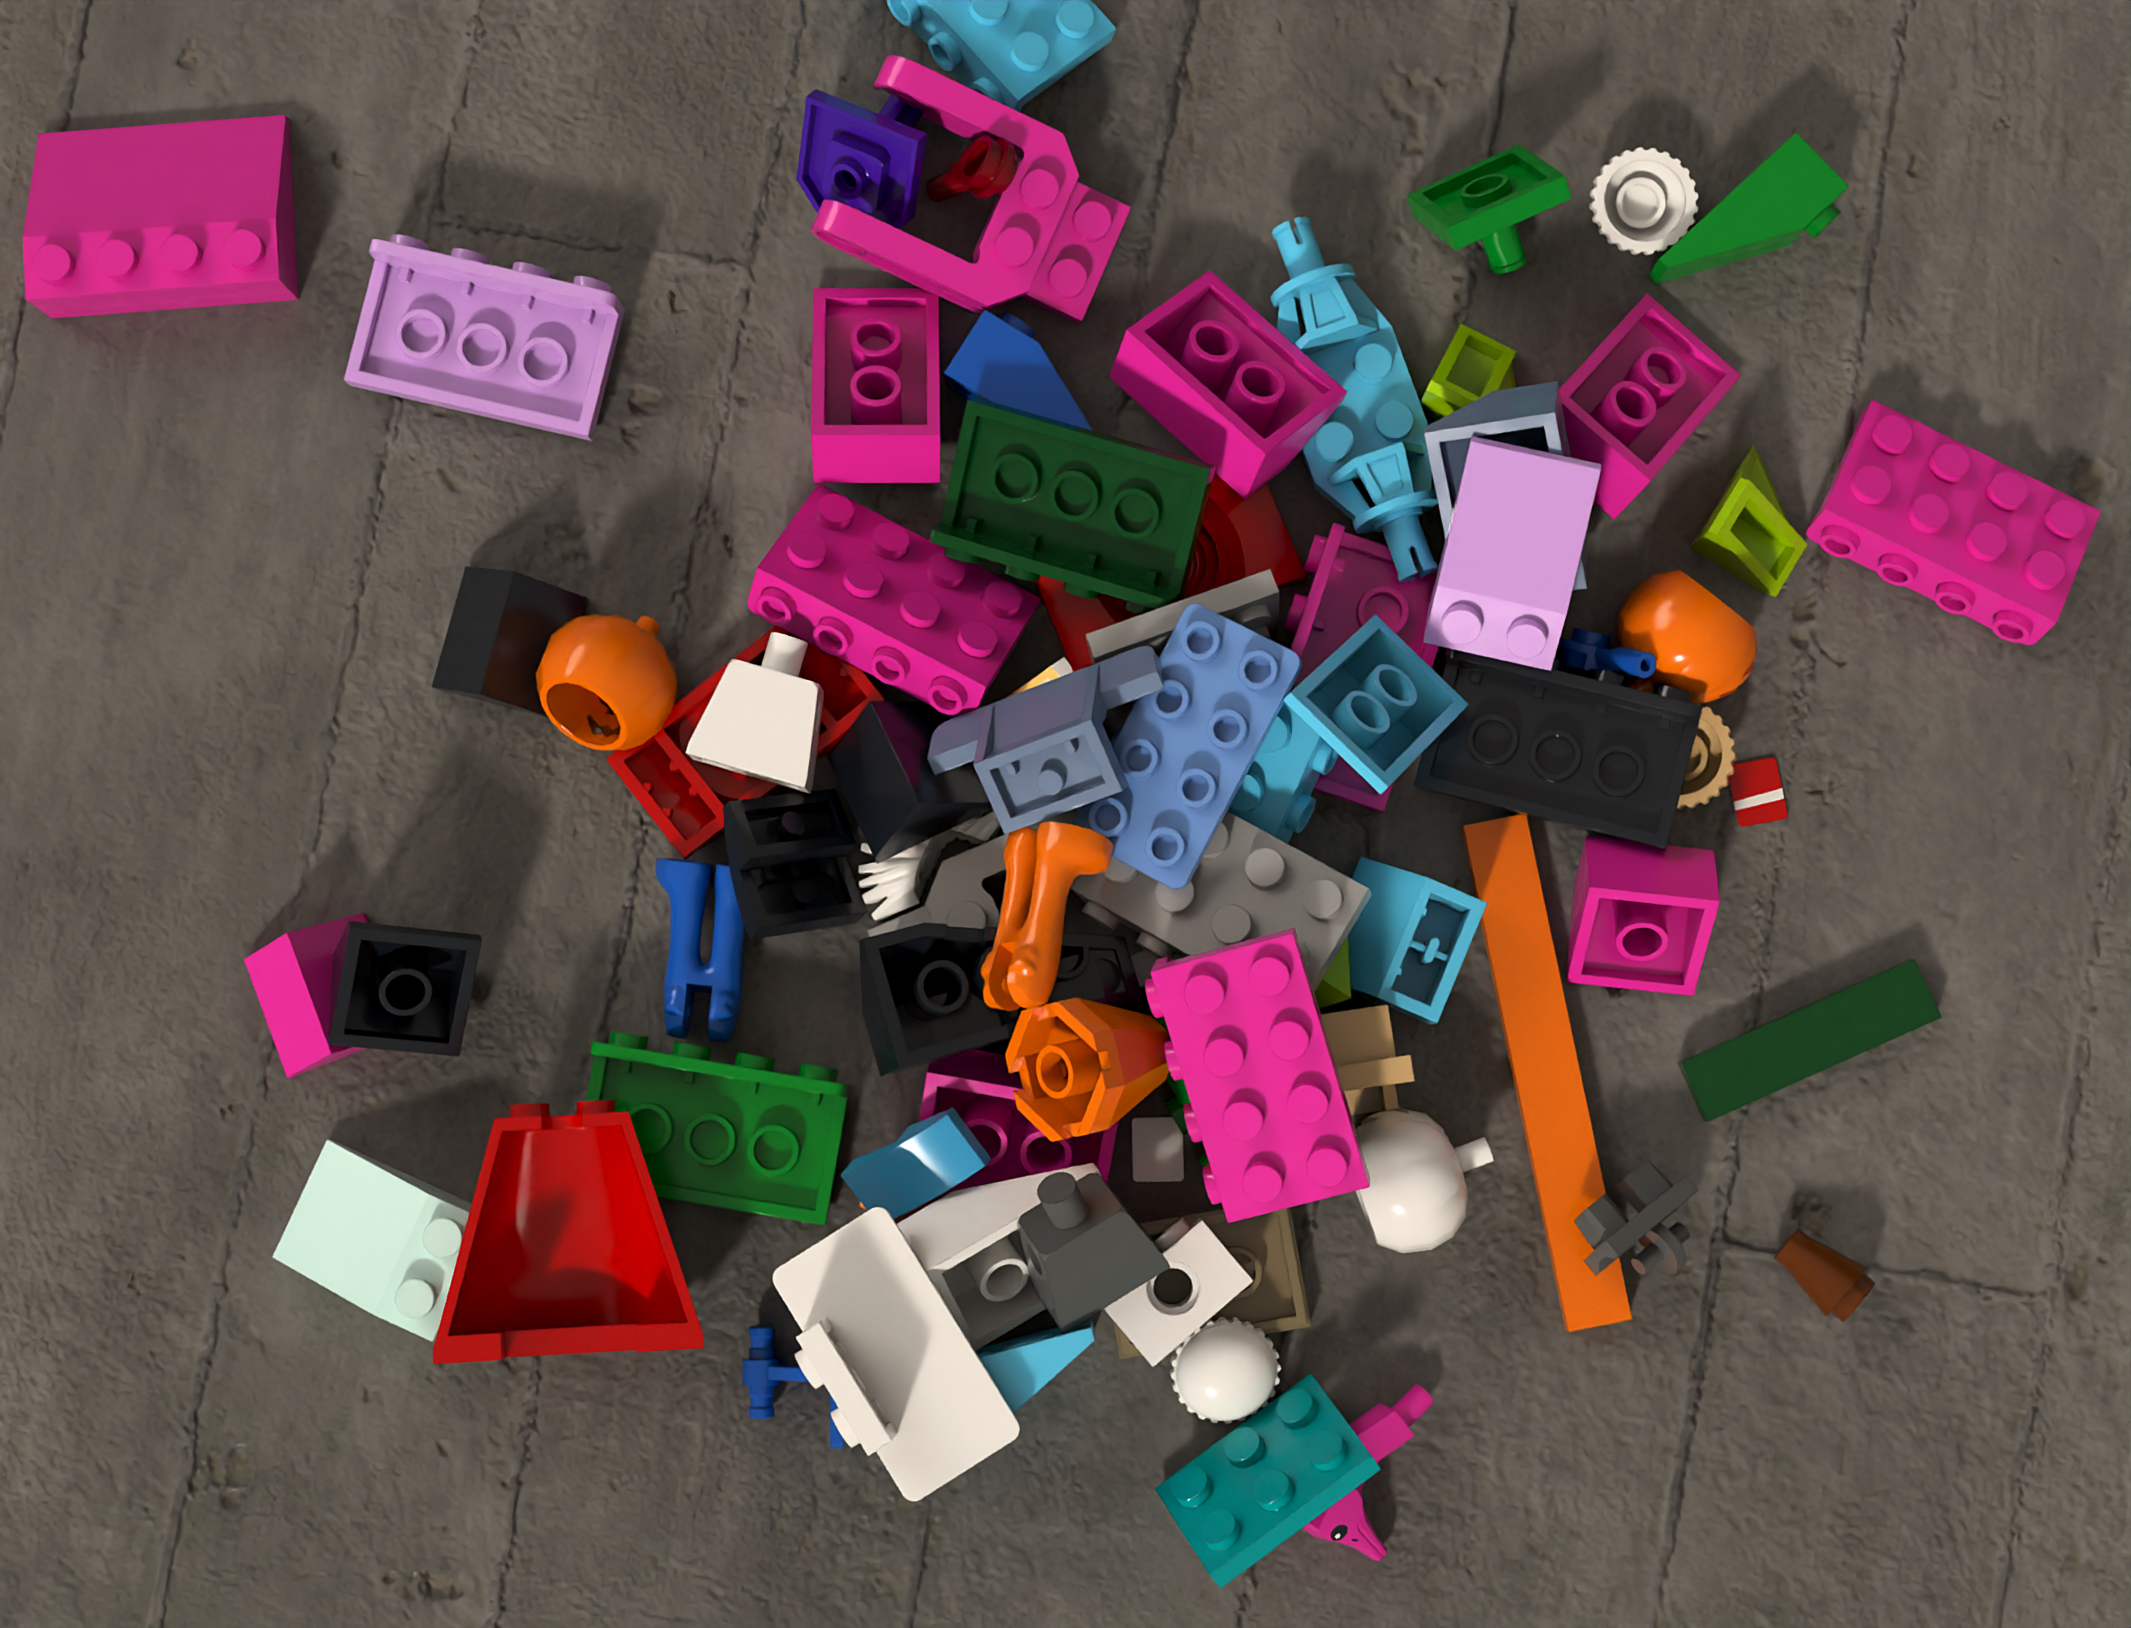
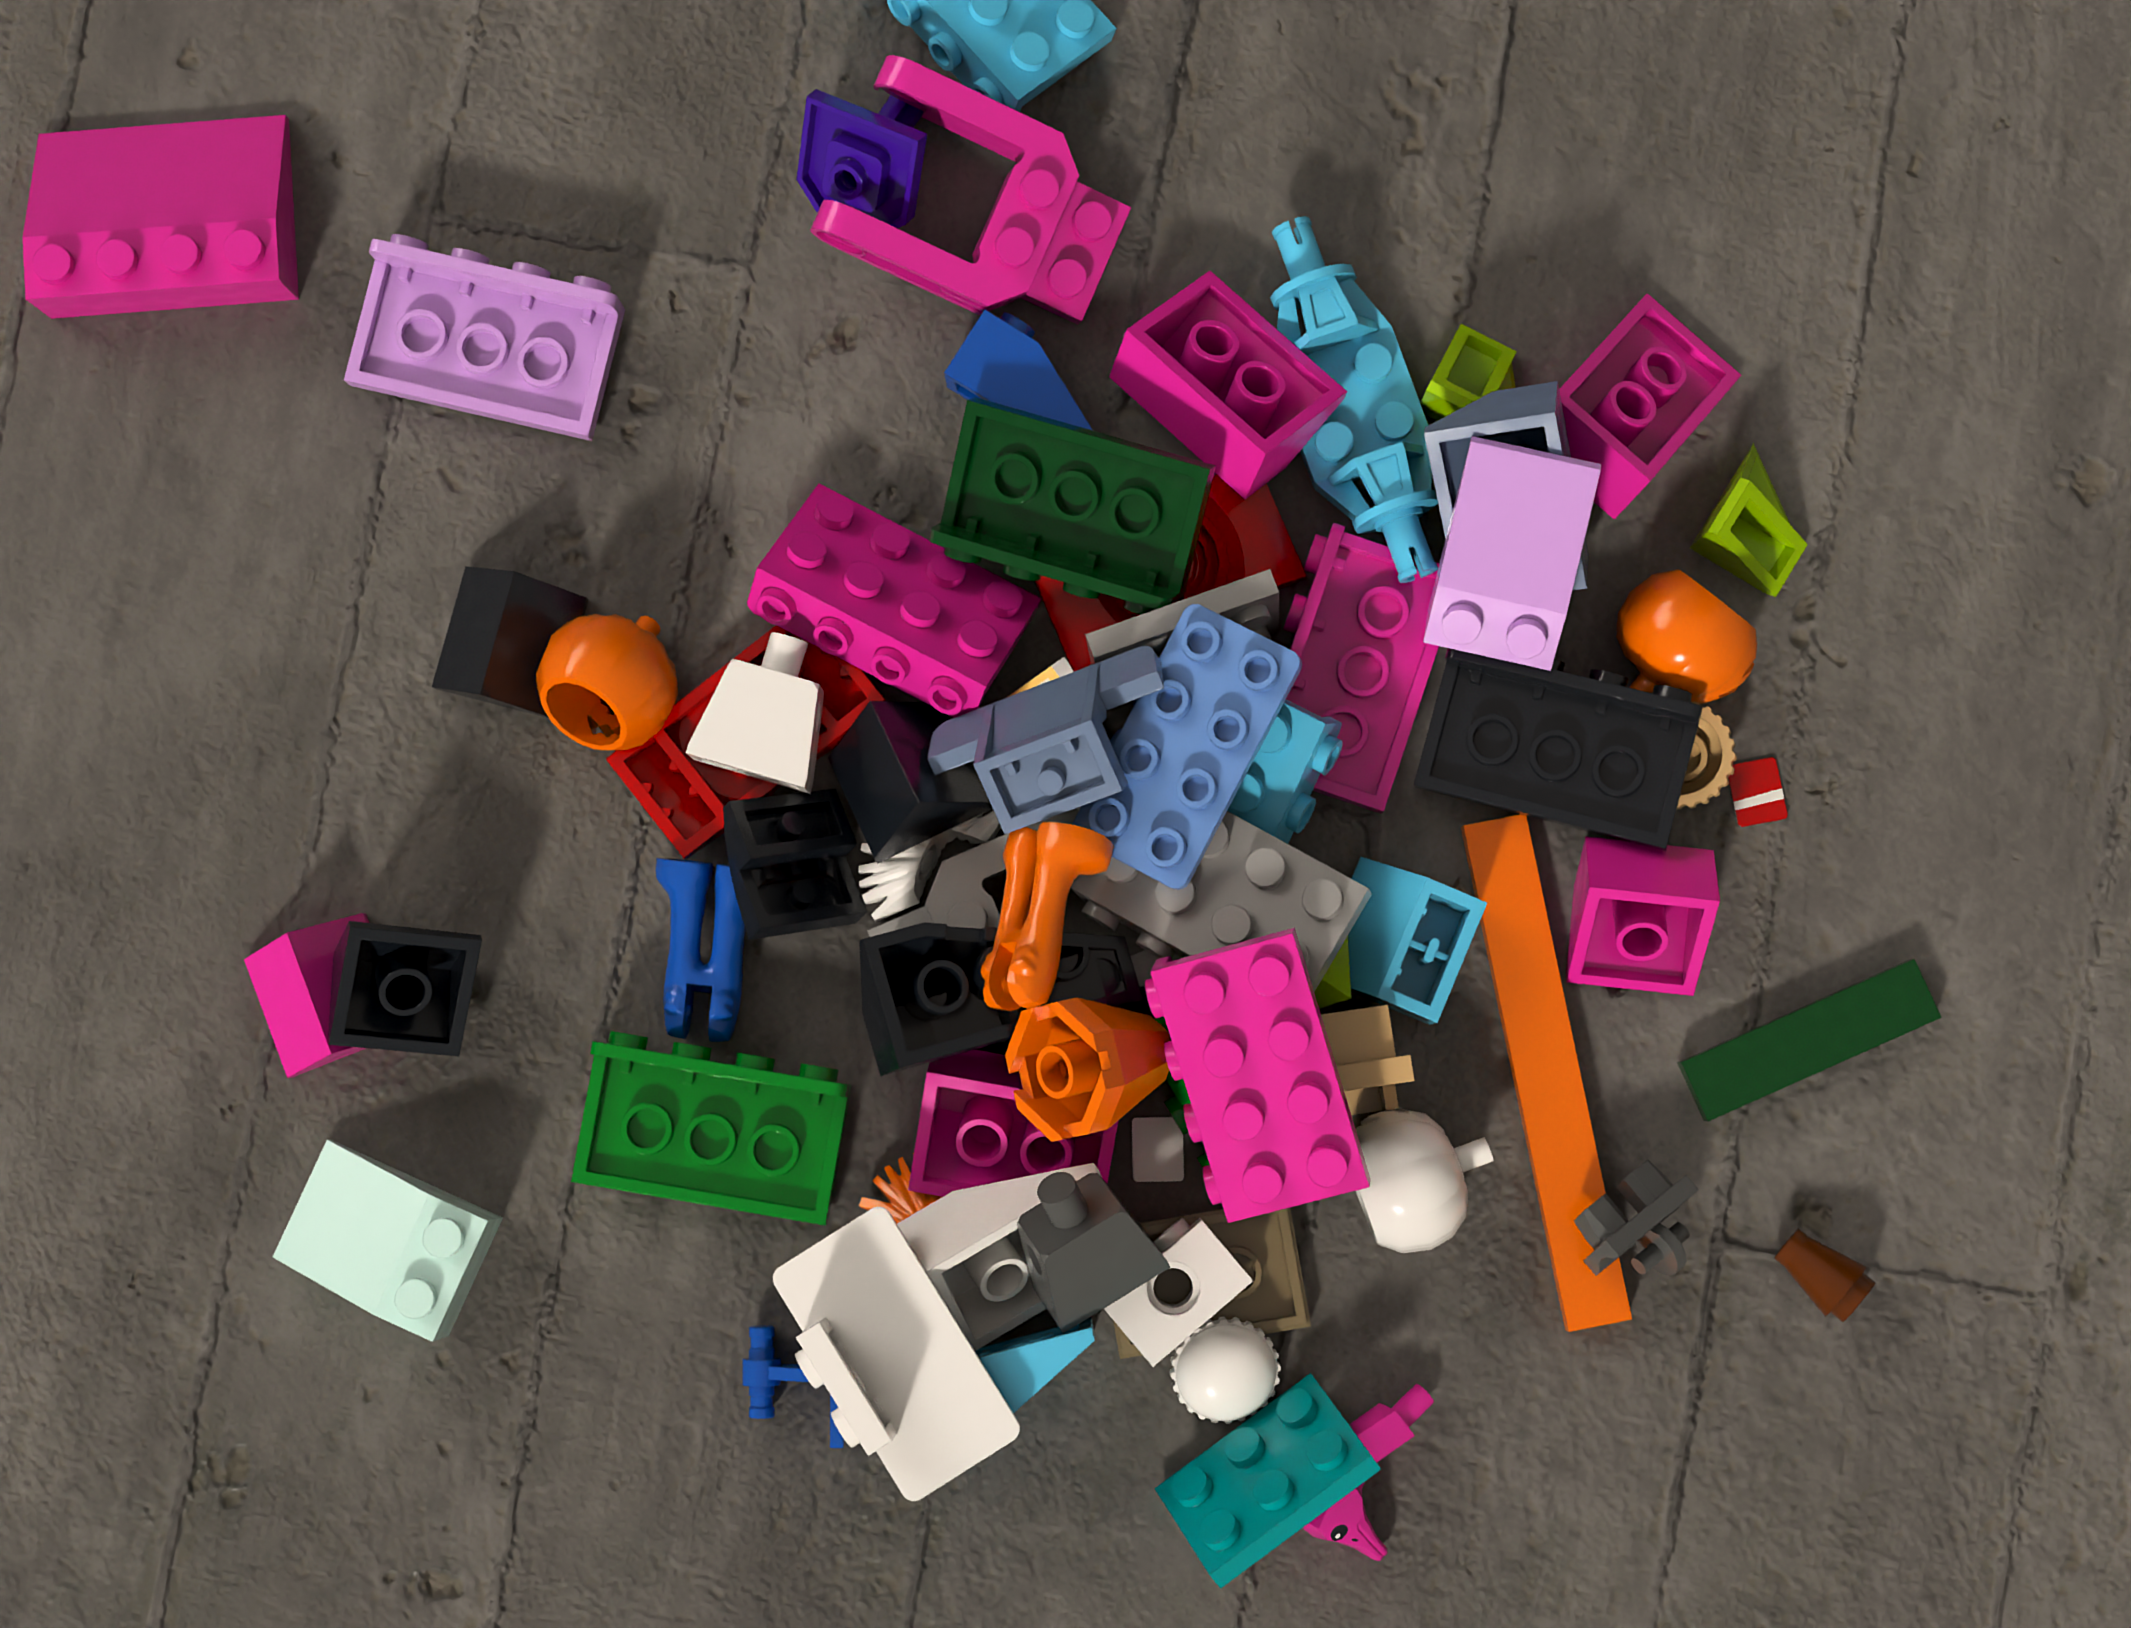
(565, 1246): red cone -> none
(875, 386): dark pink slope -> none
(917, 1166): dark azure slope -> none
(982, 169): dark red plate -> none
(1376, 703): medium azure slope -> none
(1489, 202): green tile -> none
(1590, 651): blue plate -> none
(1643, 201): white hat -> none
(1763, 214): green slope -> none
(1954, 525): dark pink bracket -> none

